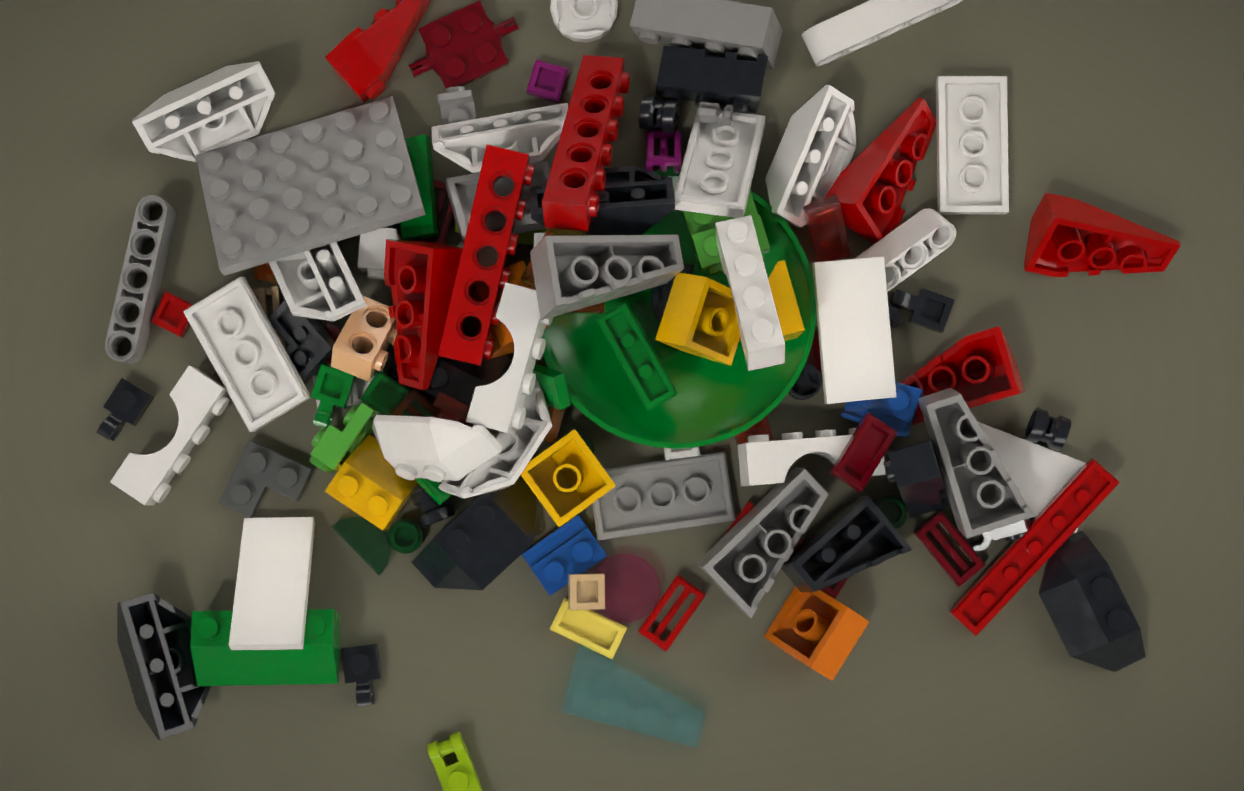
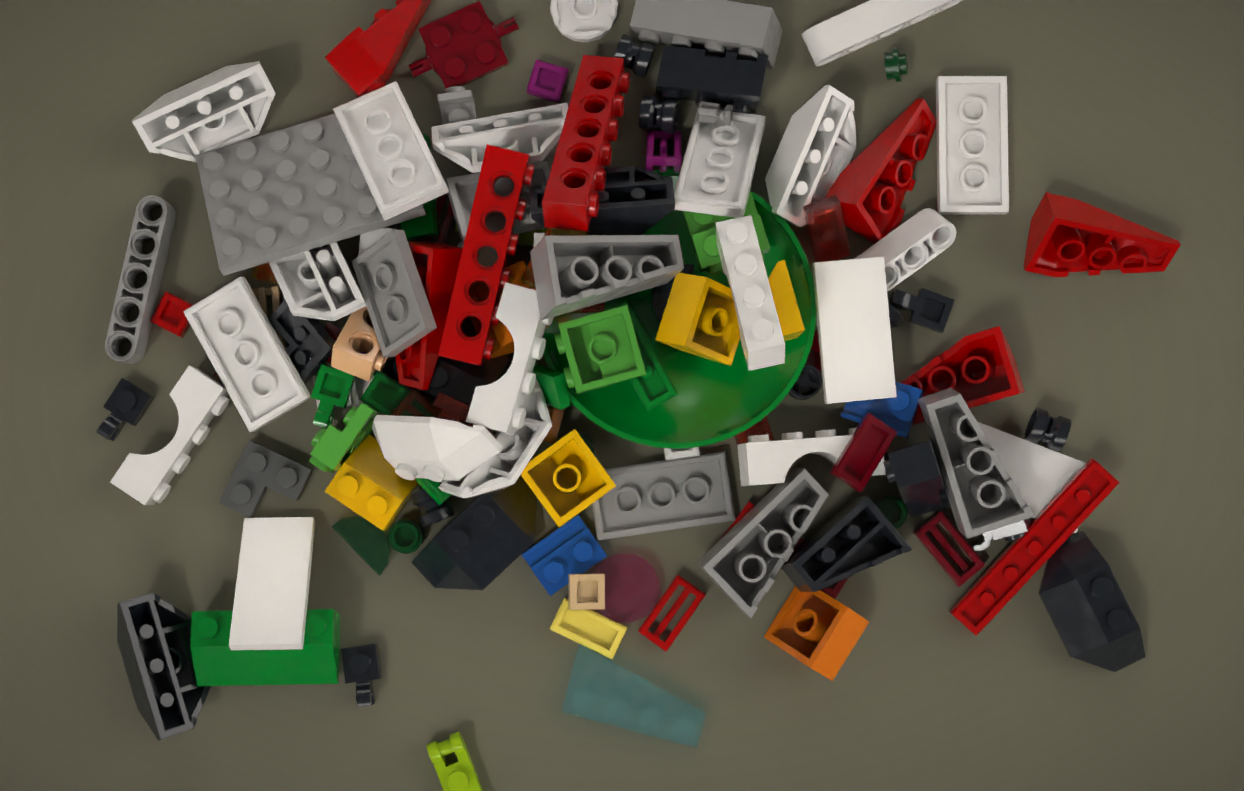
(390, 150): none -> white tile
(394, 293): none -> light grey plate
(600, 350): none -> bright green plate
(635, 55): none -> black wheel
(895, 64): none -> dark green plate

